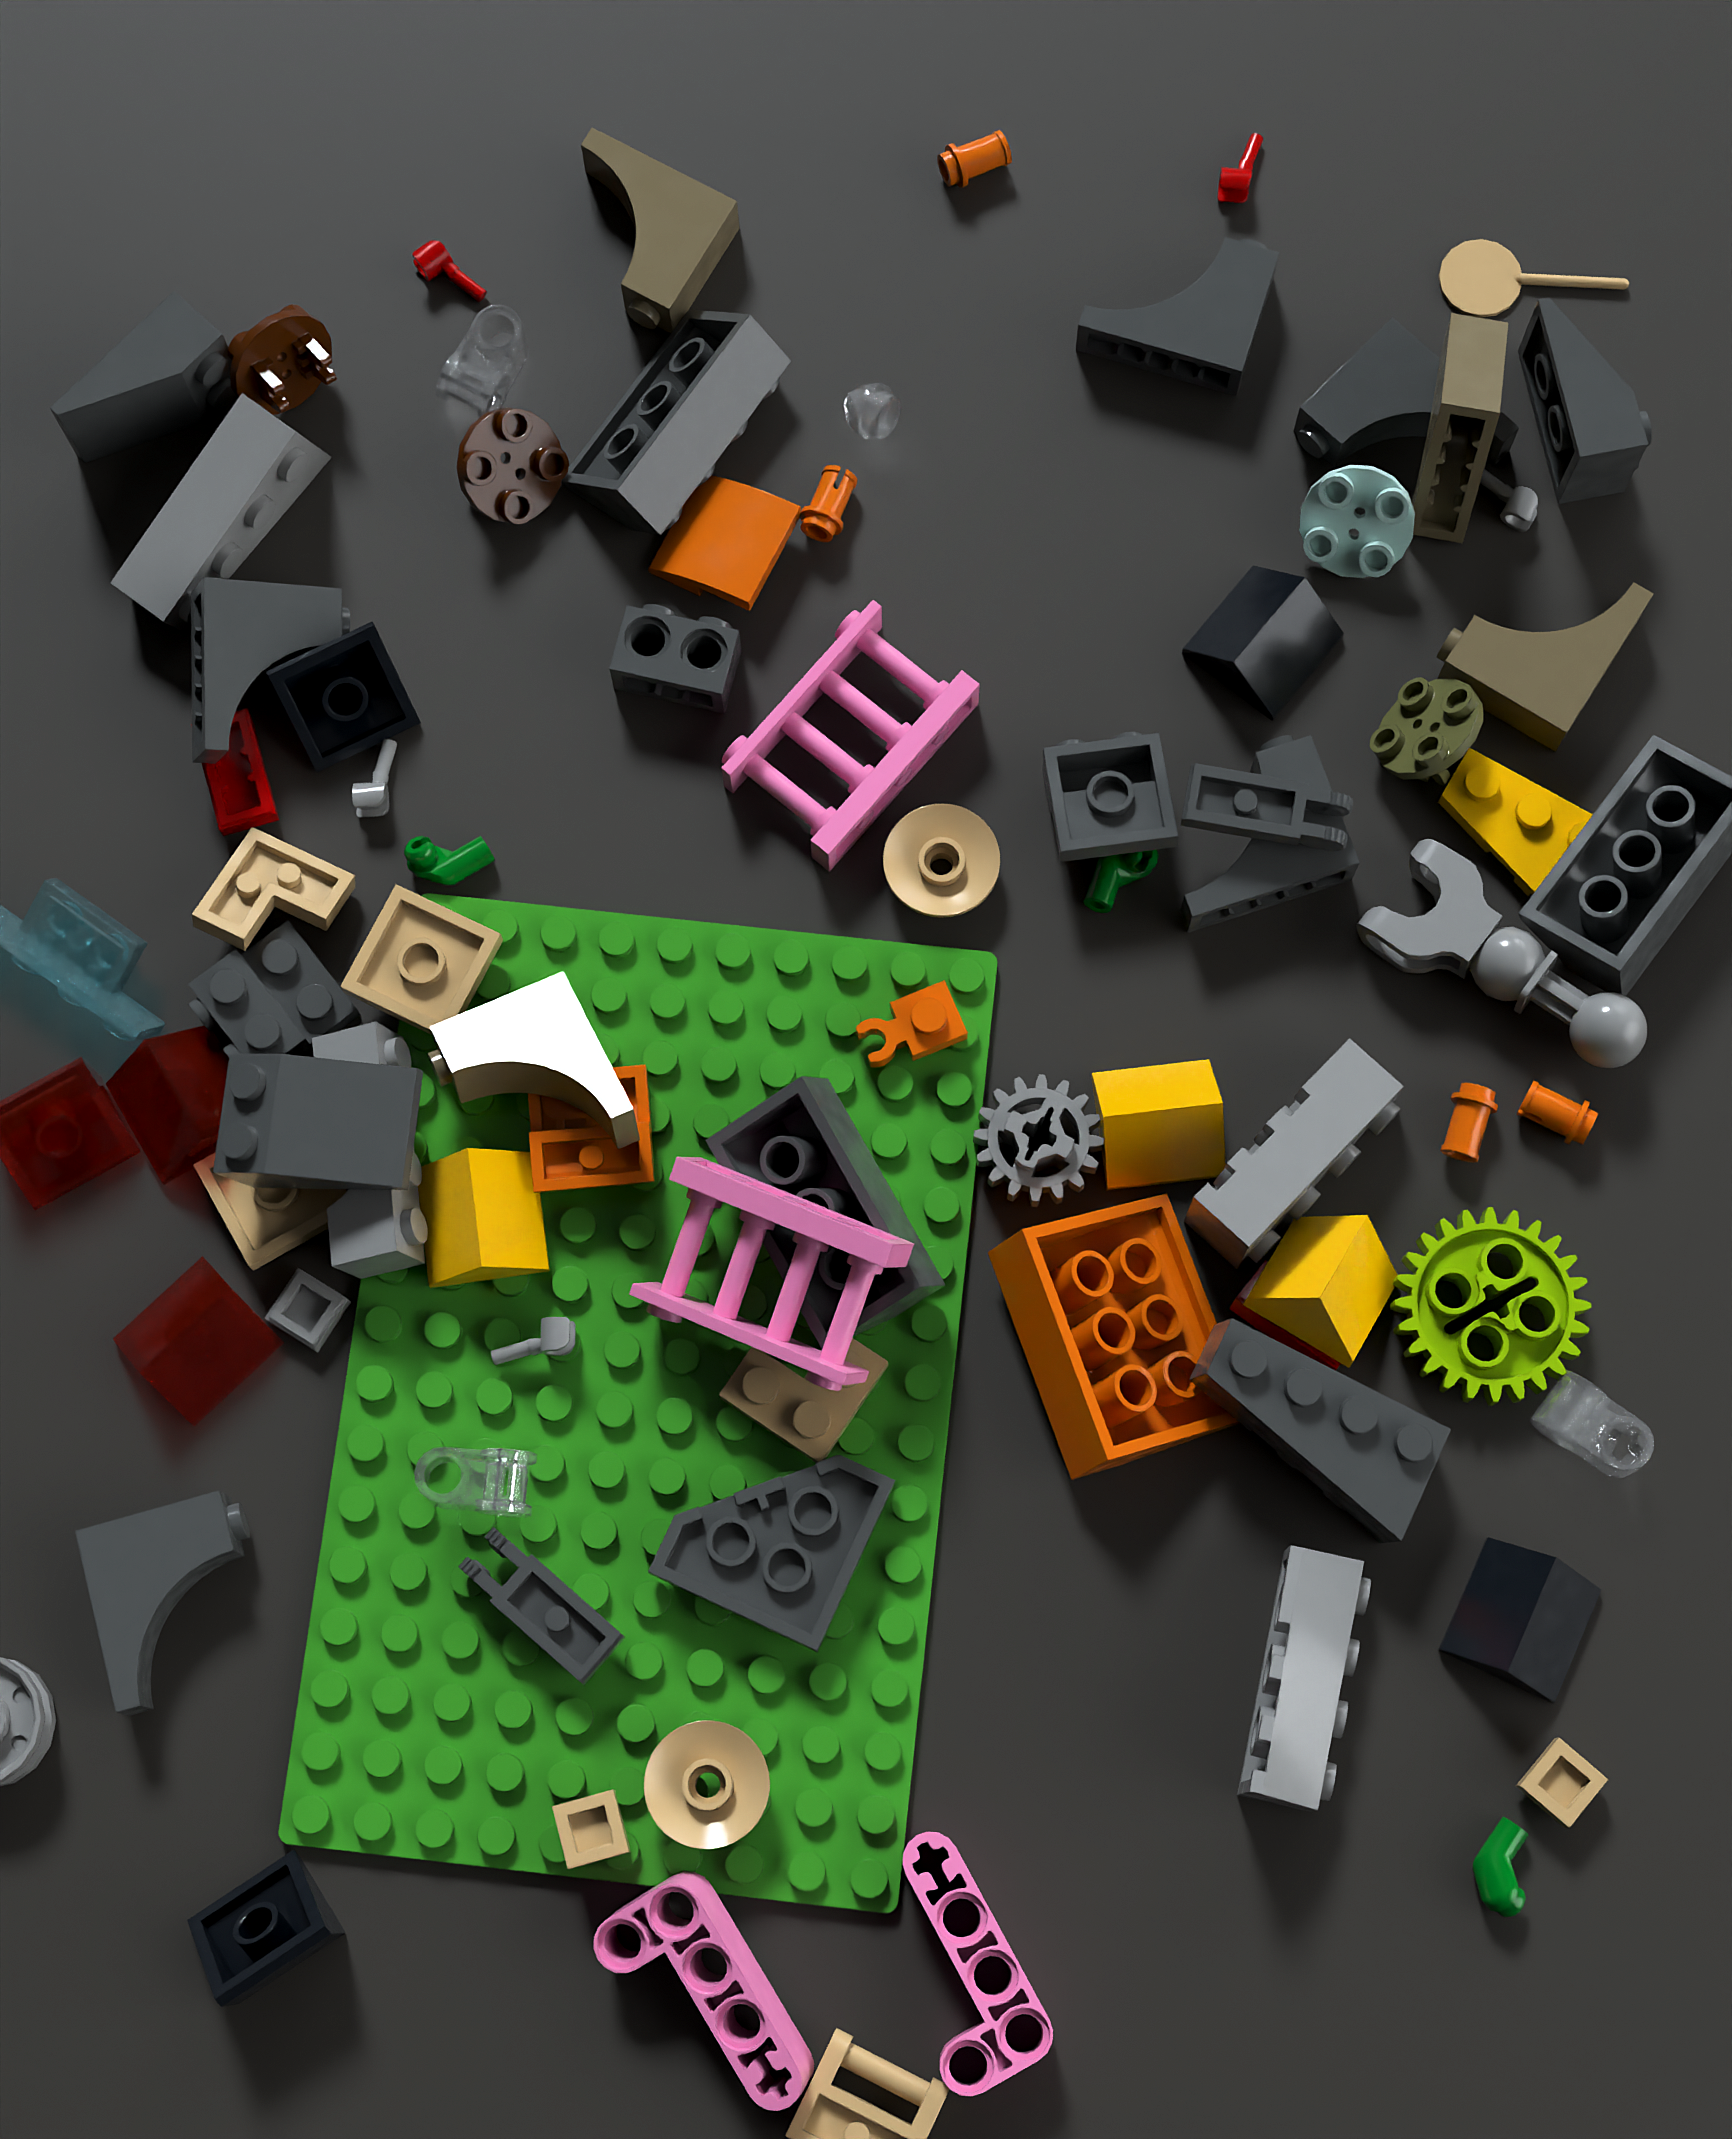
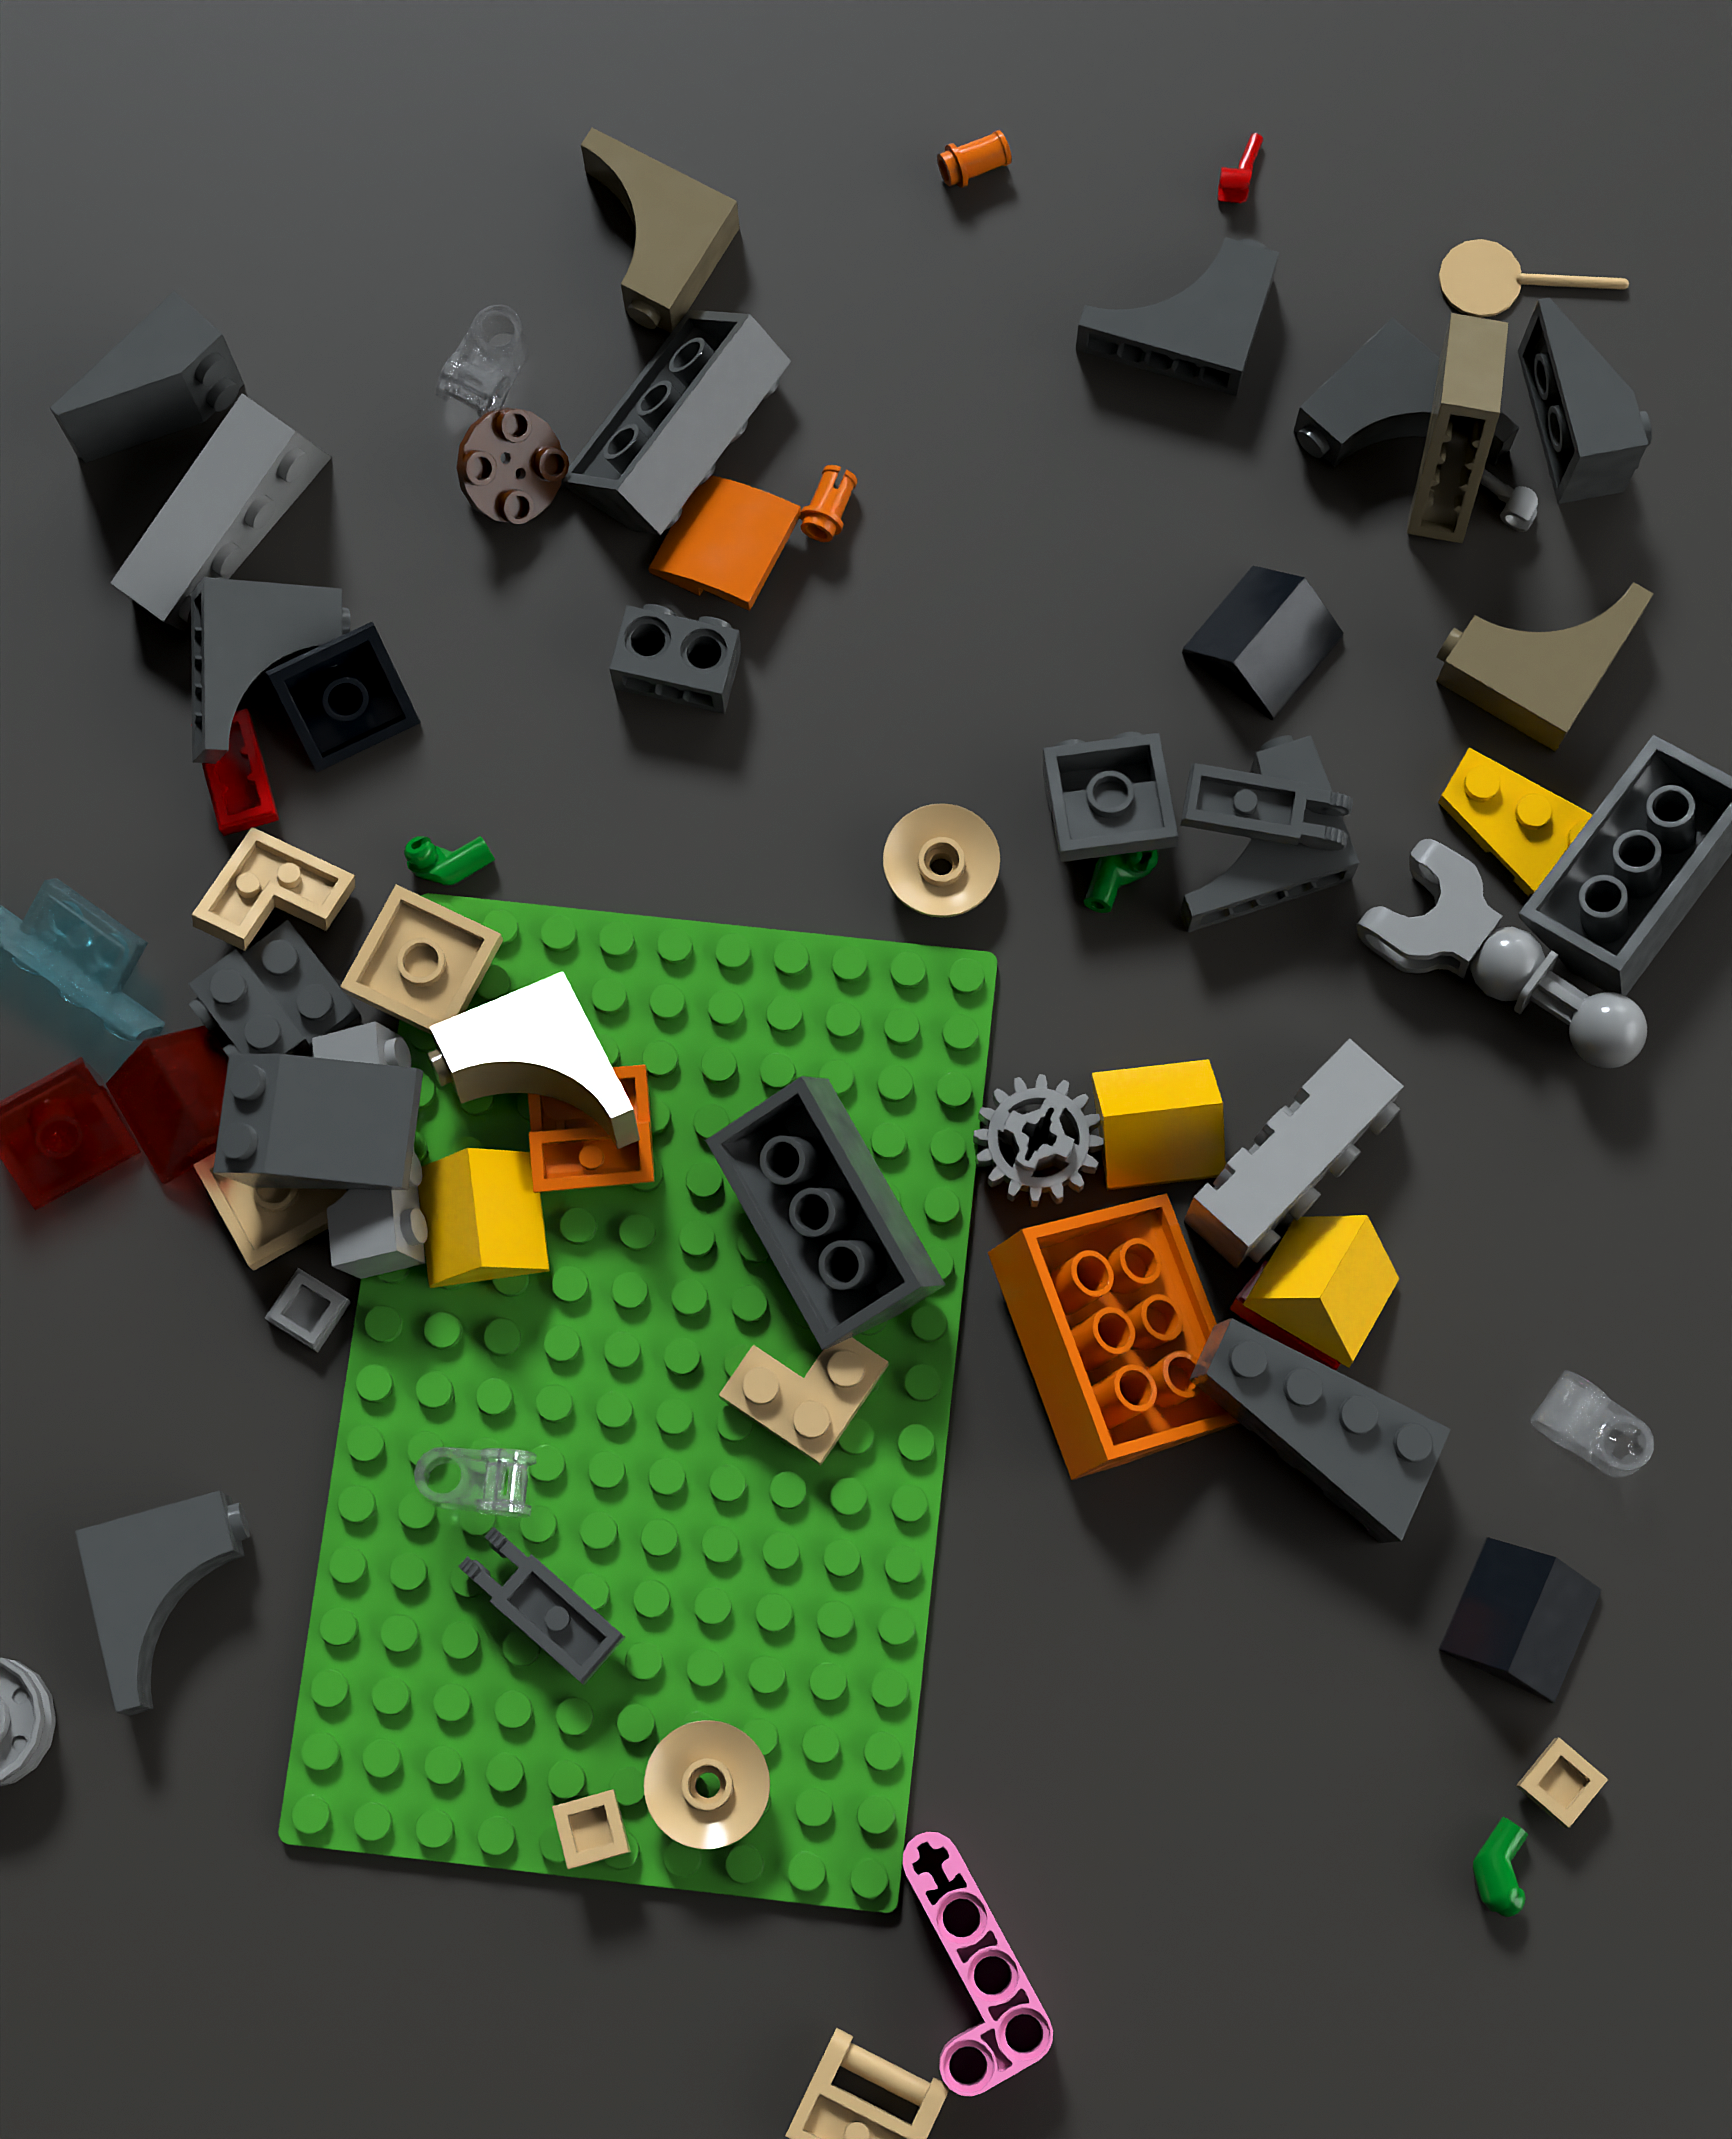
(197, 1341): clear red slope -> none
(262, 1929): black slope -> none
(281, 360): reddish brown plate -> none
(373, 797): light grey hand -> none
(434, 259): red hand -> none
(556, 1339): light grey hand -> none
(712, 1993): bright pink beam -> none
(779, 1547): dark grey plate -> none
(814, 1229): bright pink fence -> none
(870, 787): bright pink fence -> none
(872, 410): clear plate -> none
(921, 1022): orange plate -> none
(1302, 1679): light grey wedge -> none
(1383, 528): light aqua plate -> none
(1428, 729): olive plate -> none
(1468, 1121): orange pin -> none
(1518, 1352): lime gear -> none
(1558, 1113): orange pin -> none

